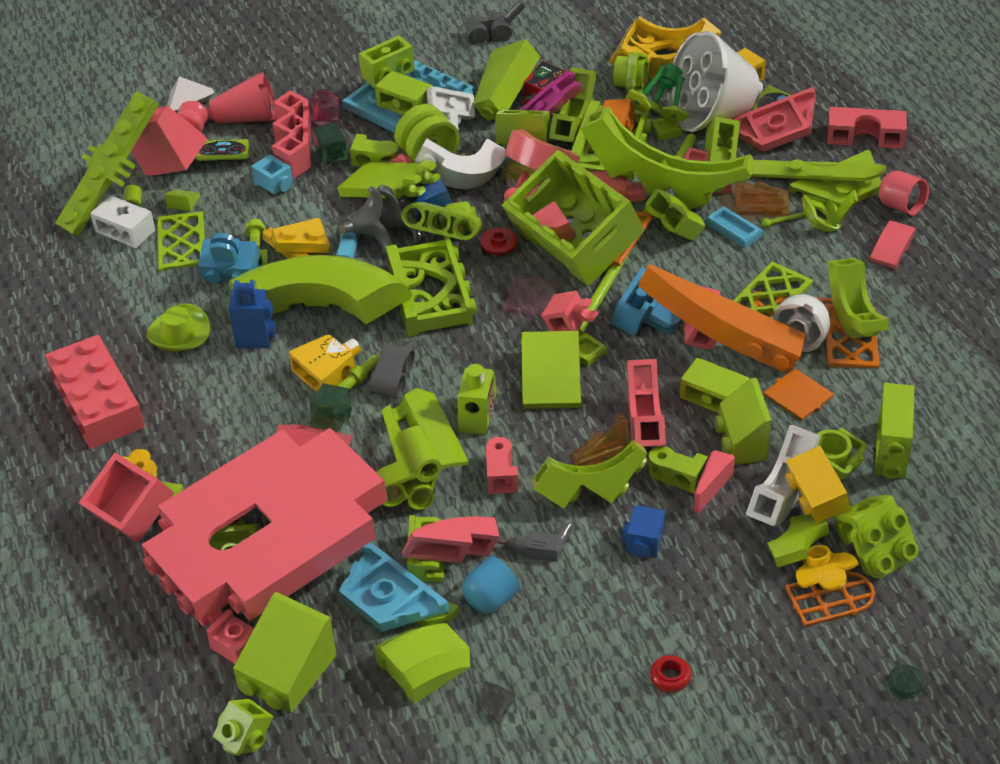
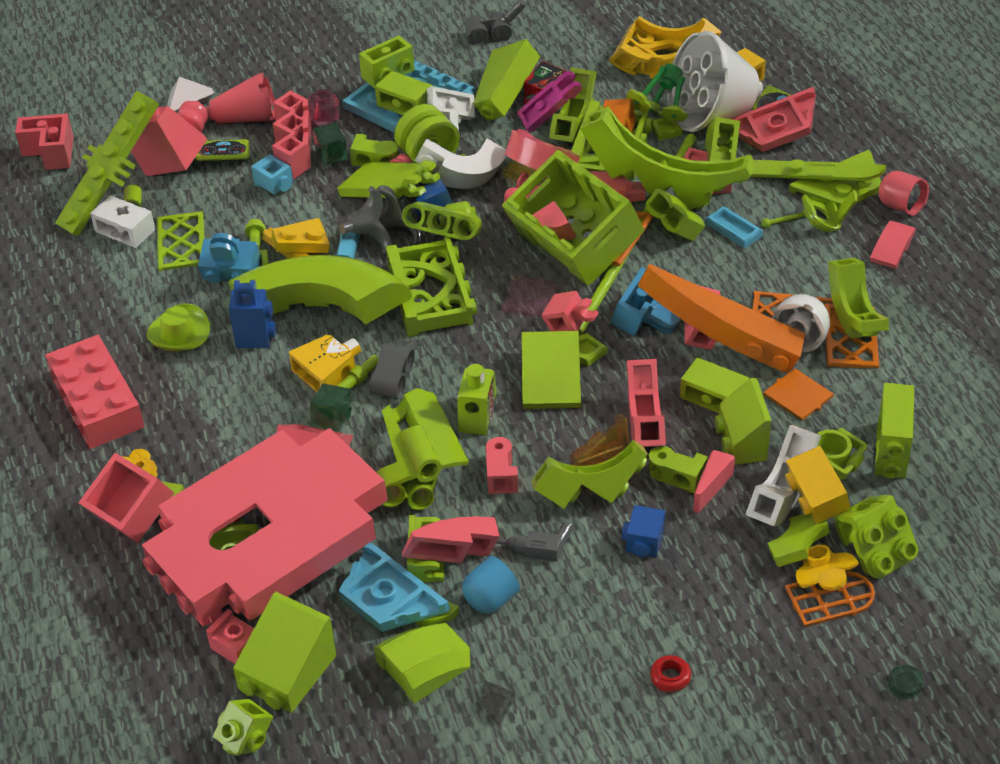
(46, 136): none -> coral brick
(181, 199): lime slope -> none
(498, 241): red piece -> none
(534, 122): lime brick -> none
(631, 71): lime piece -> none
(760, 199): clear orange wing -> none
(786, 276): lime window -> none
(885, 125): coral arch -> none

